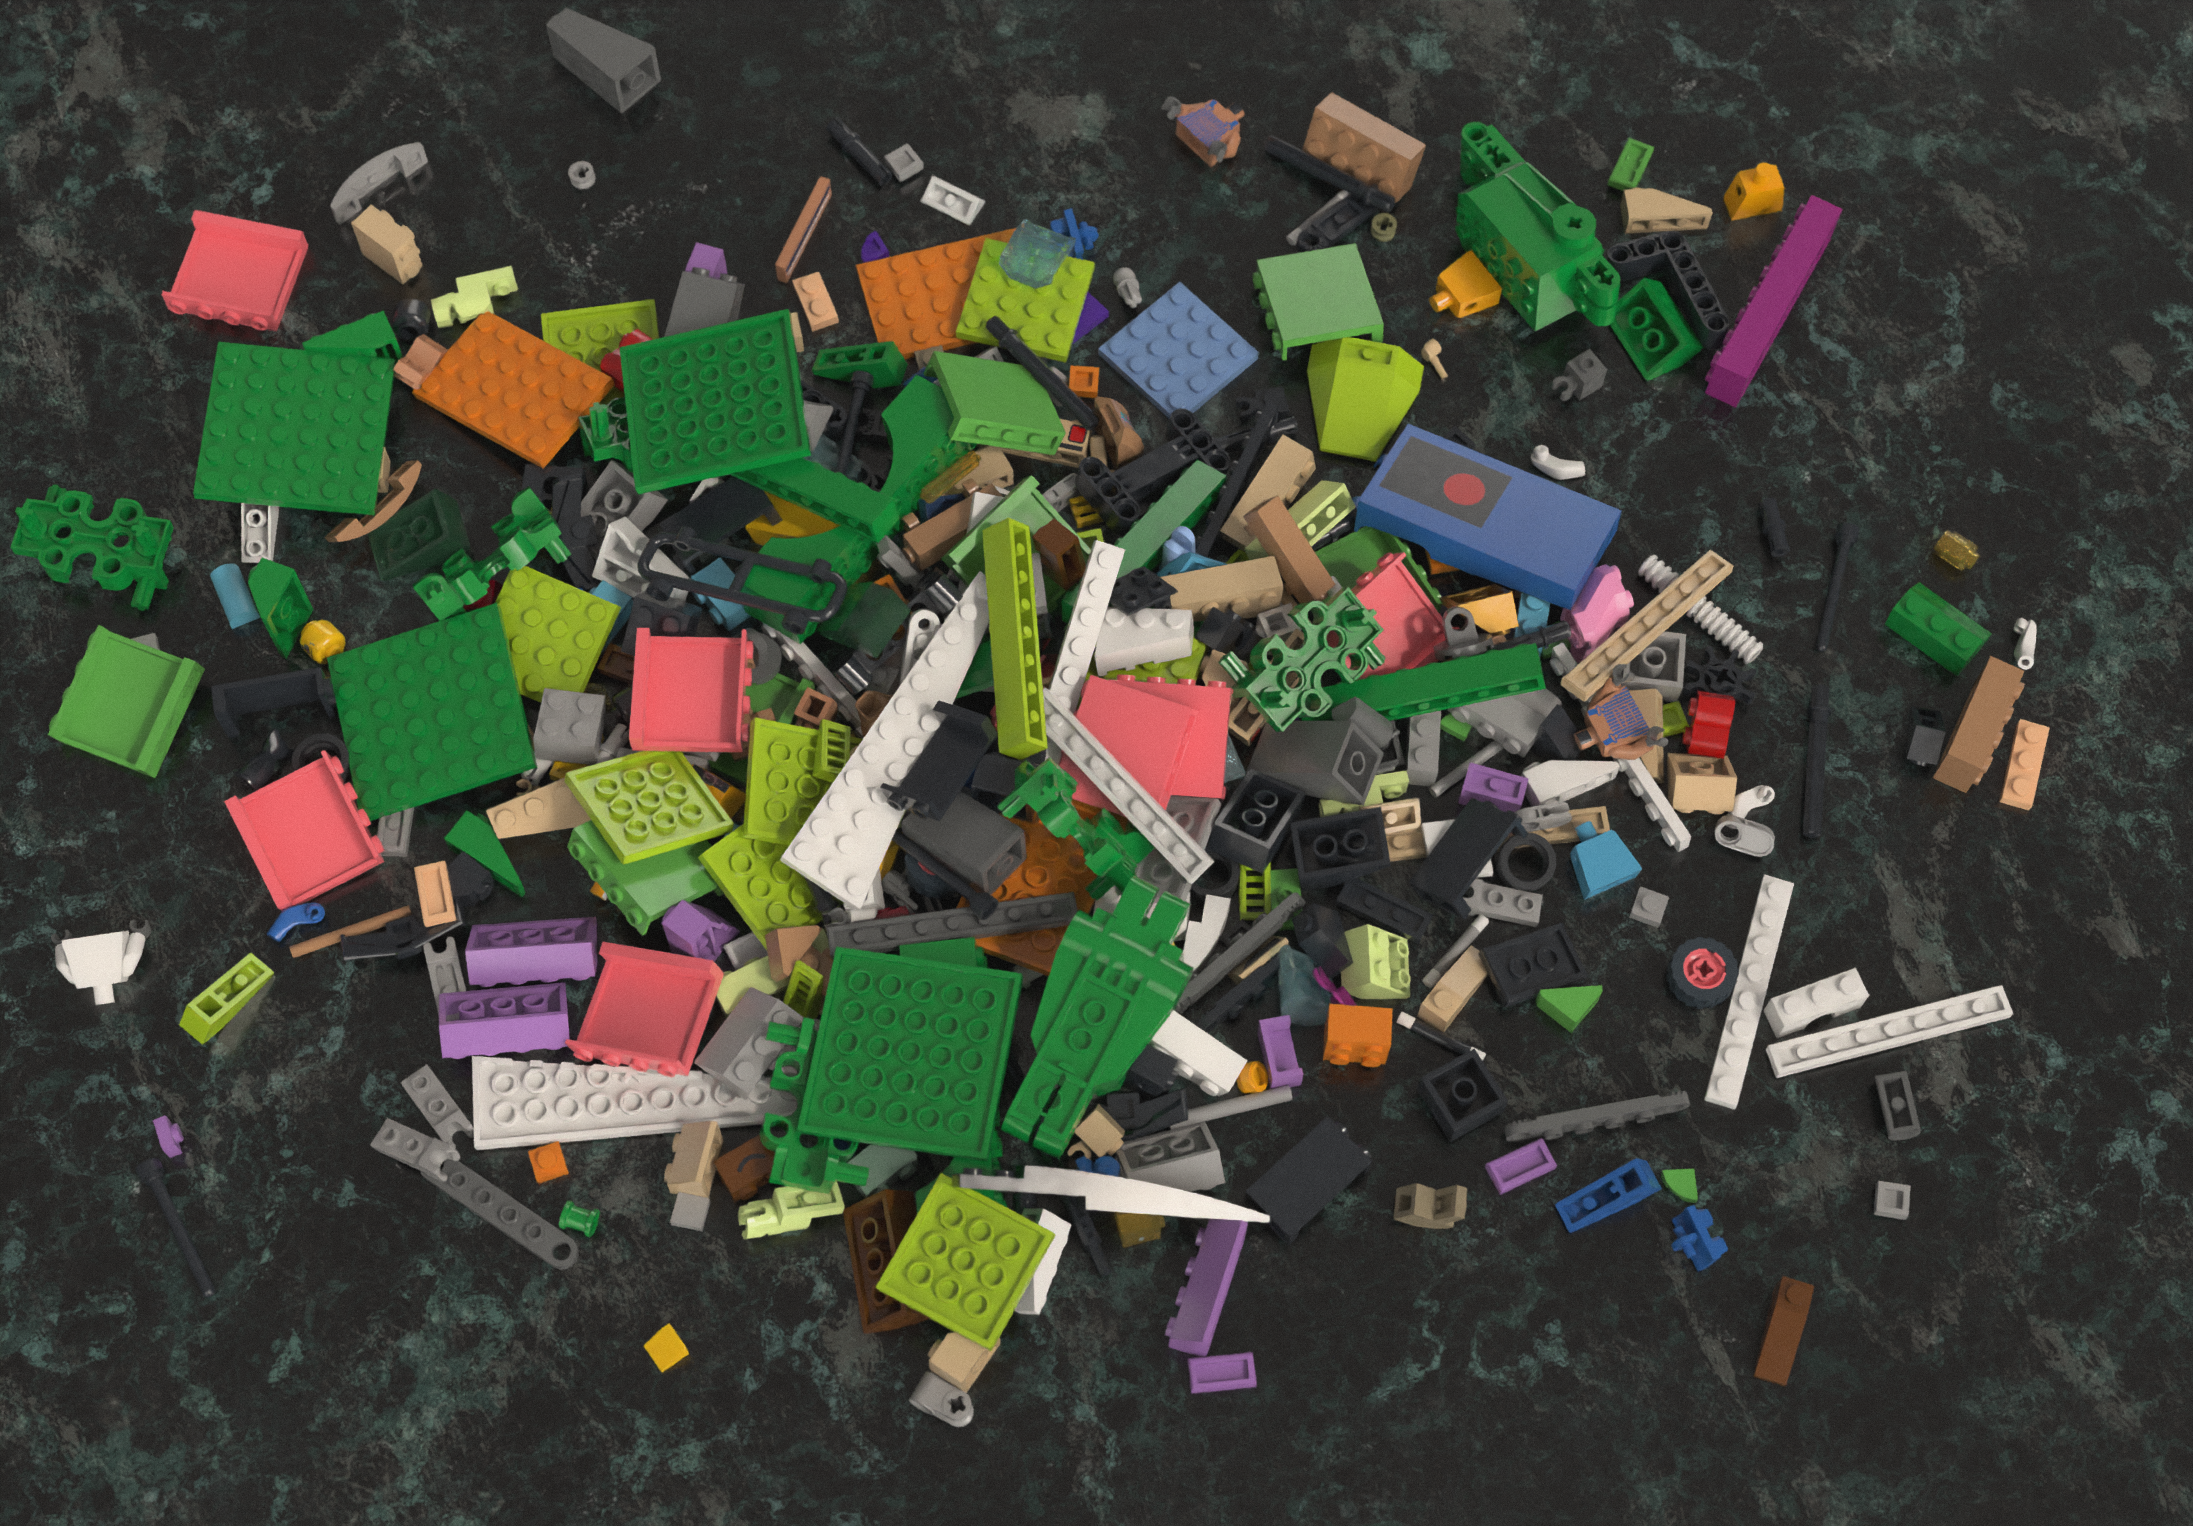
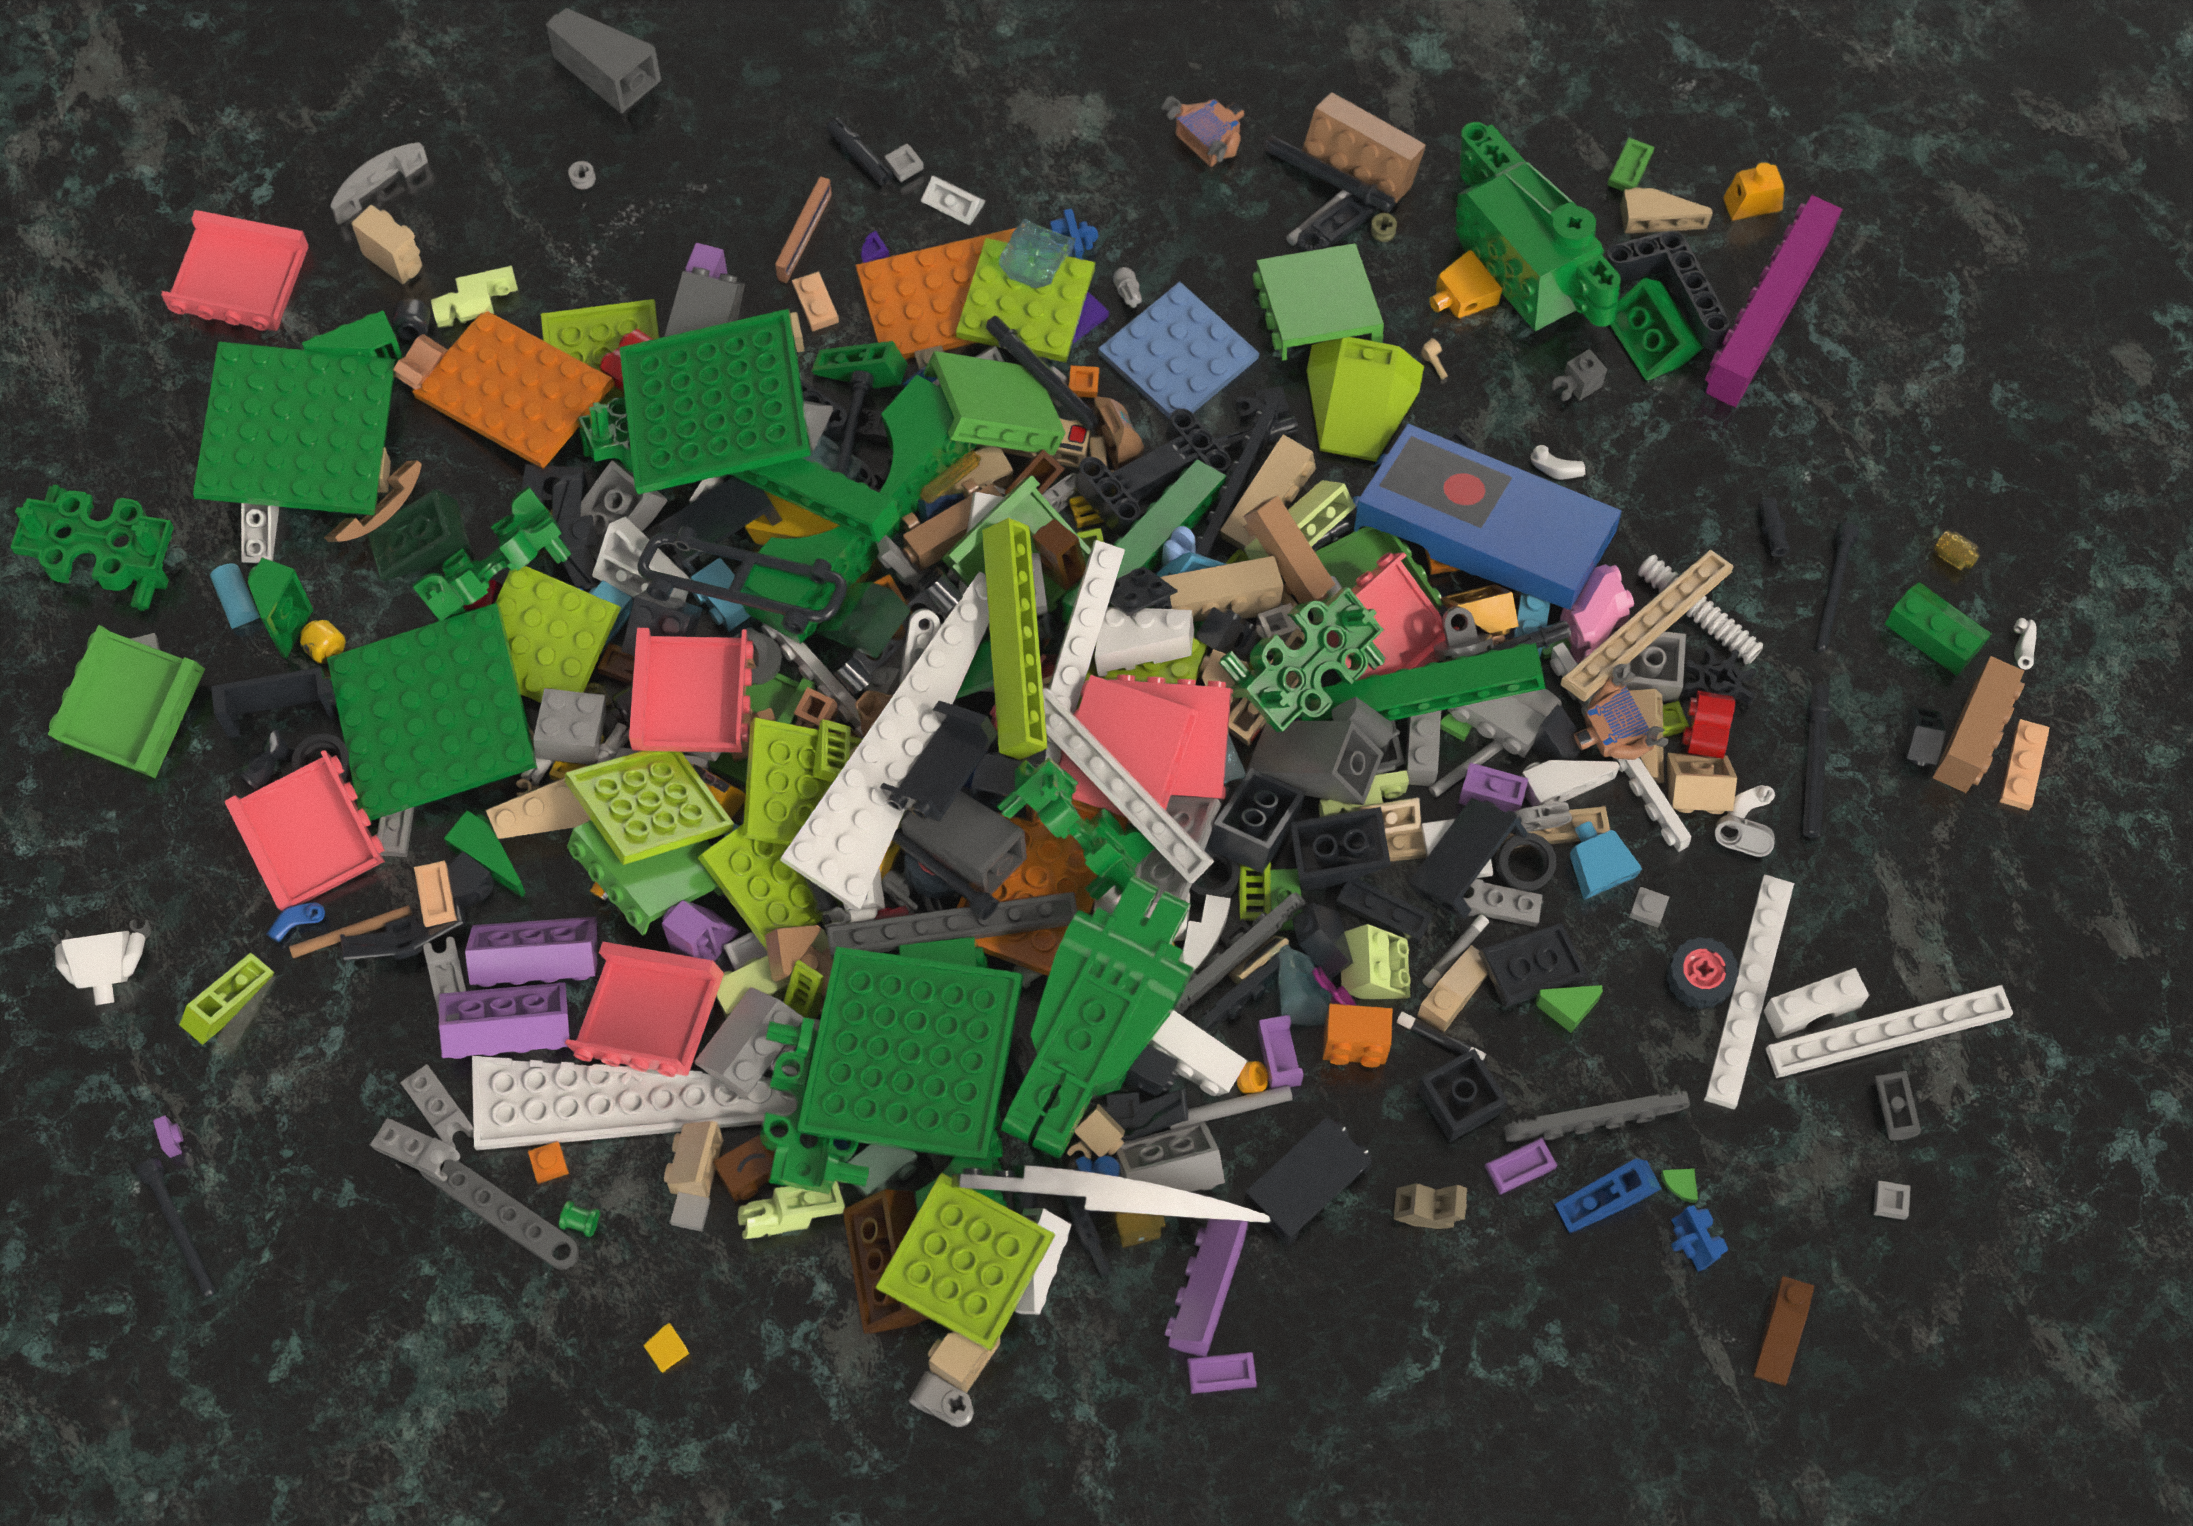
(1042, 468): none -> reddish brown slope

